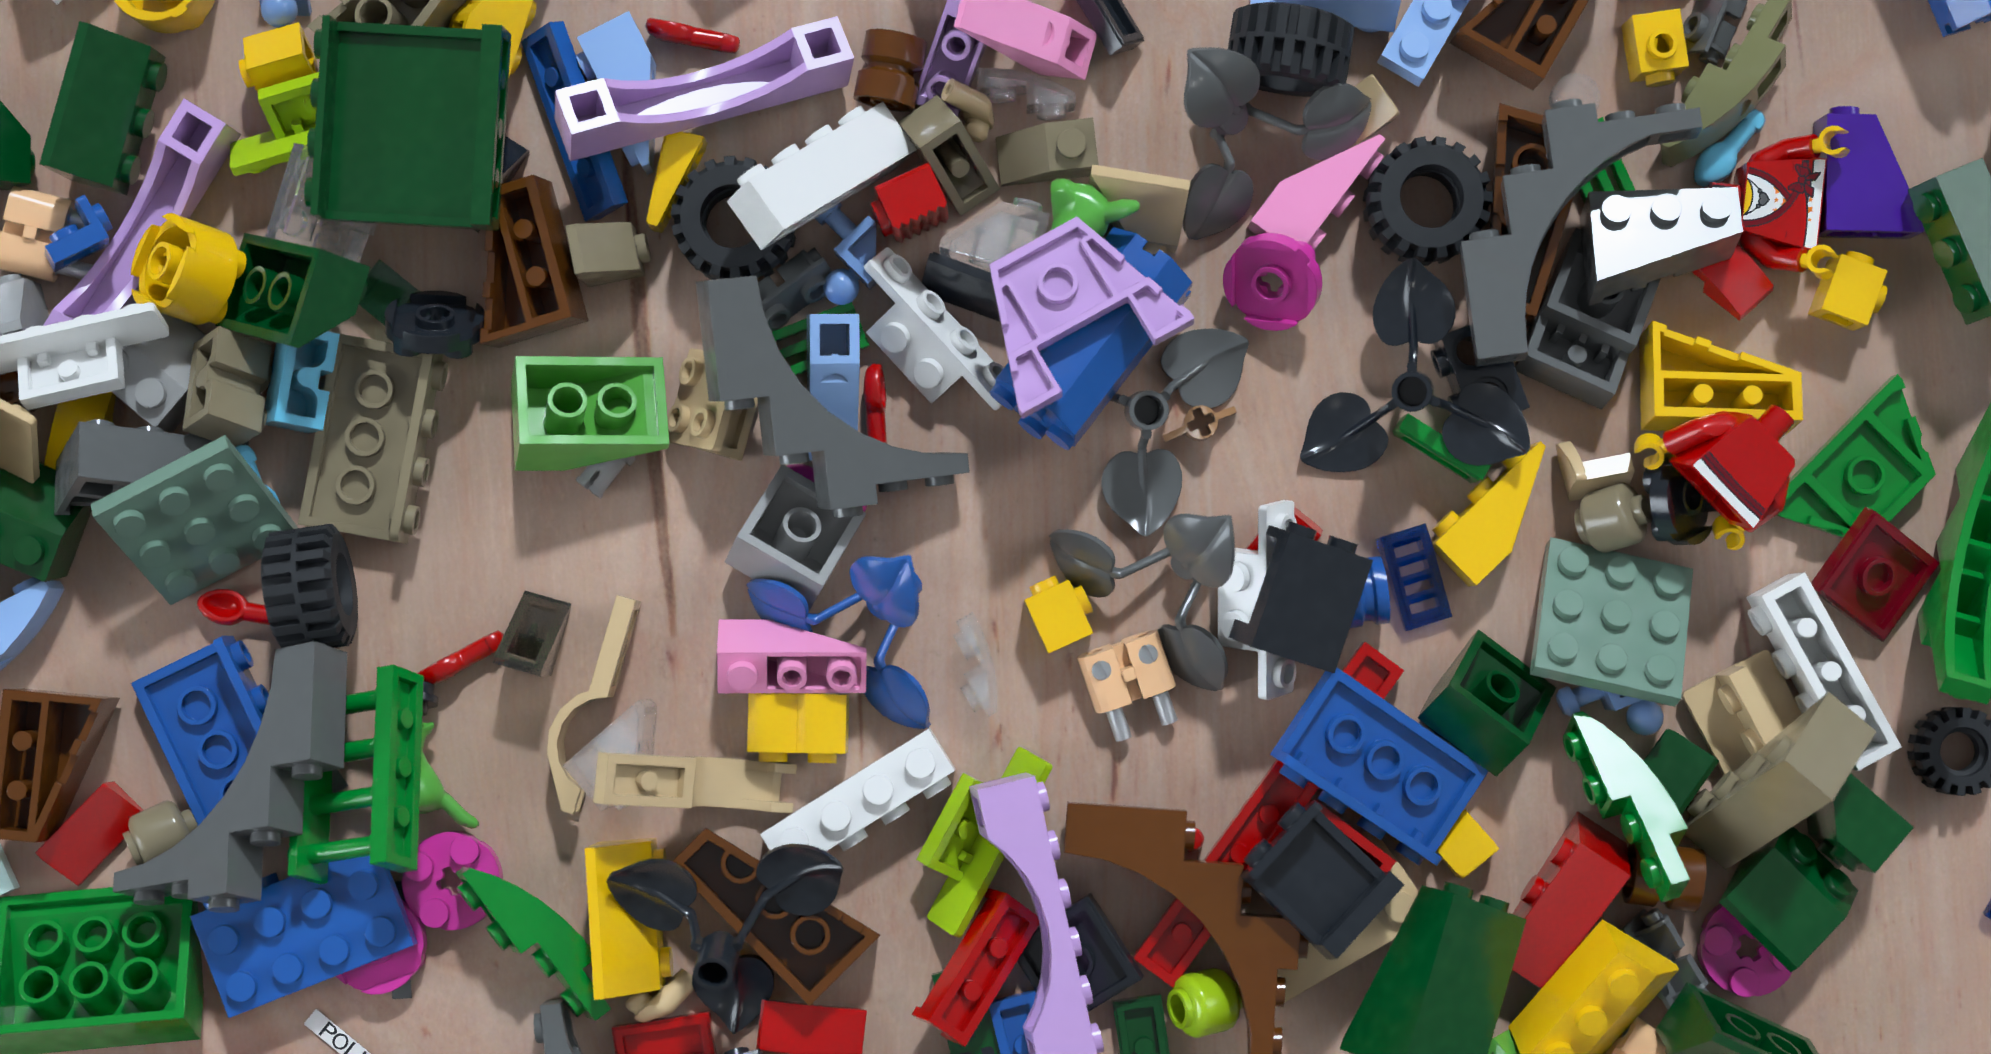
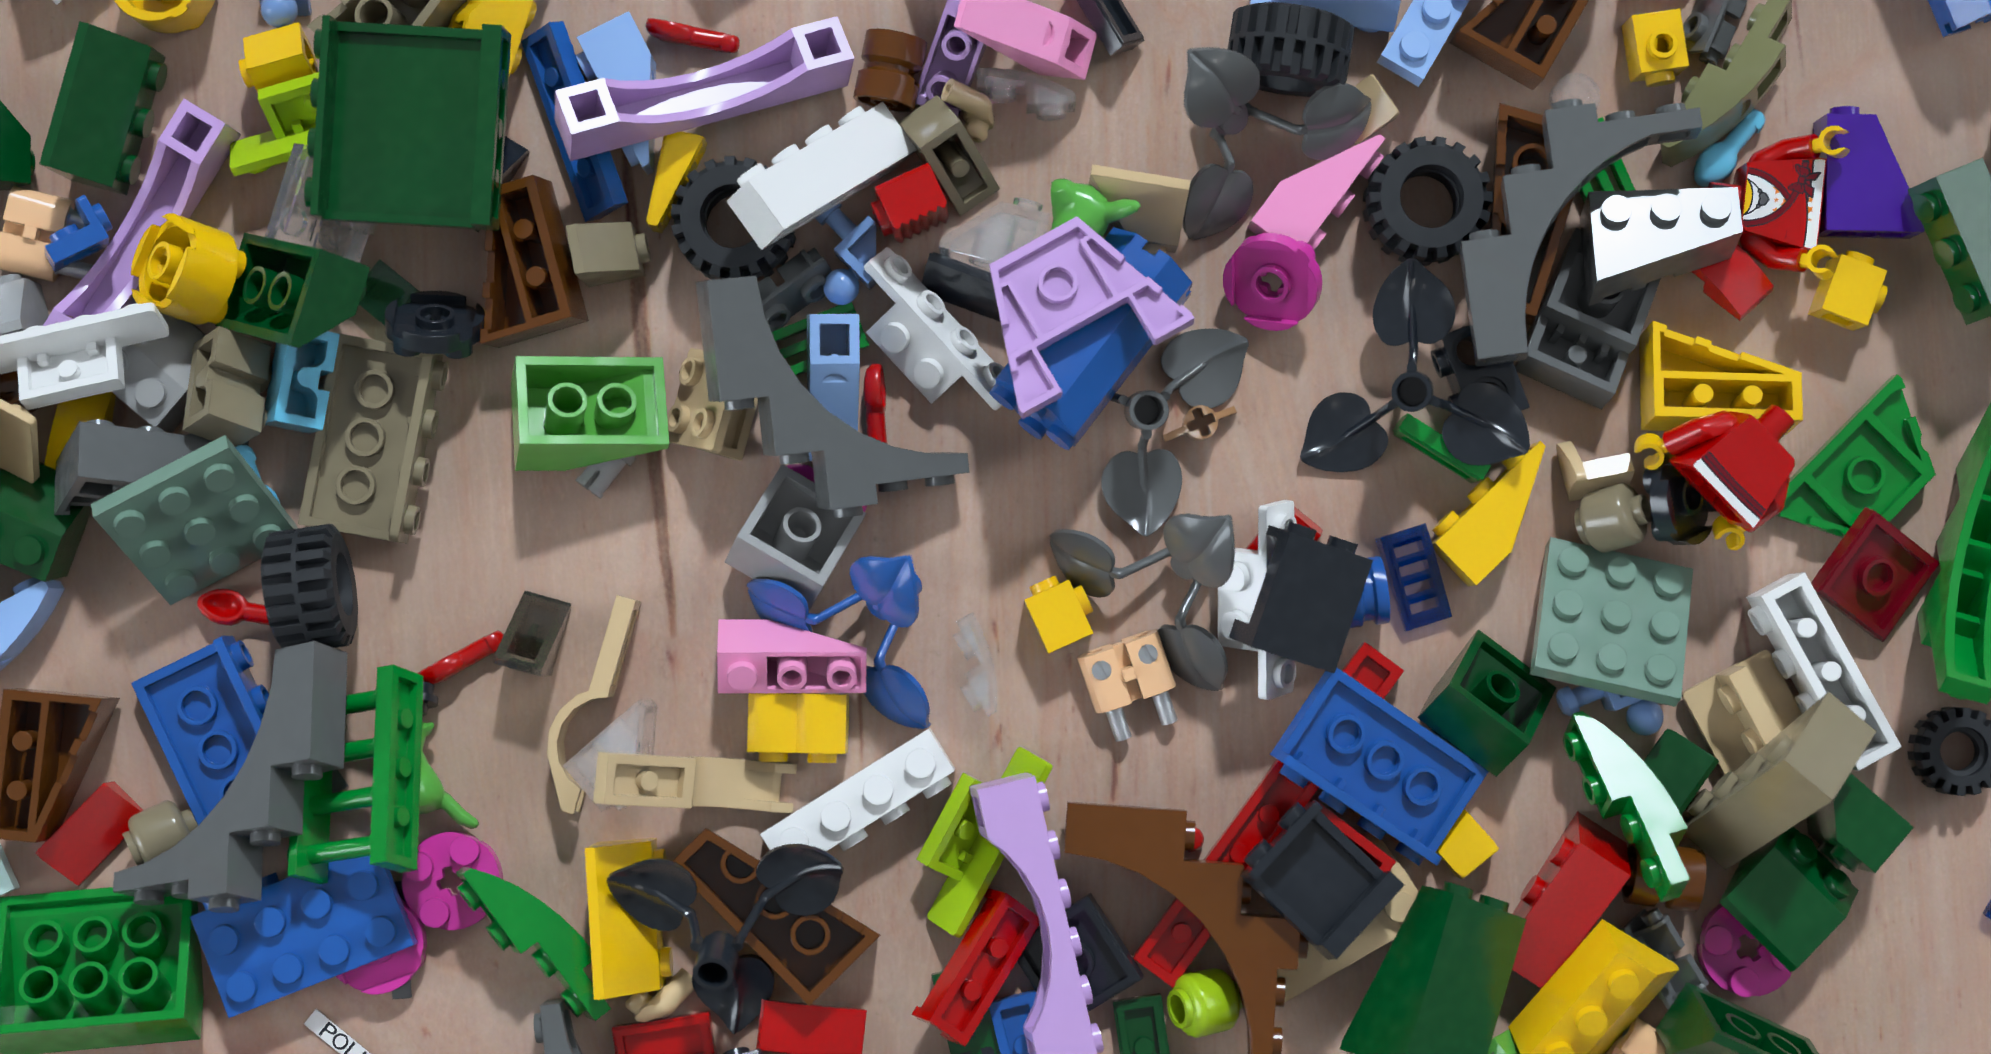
(1047, 152): dark tan slope -> none

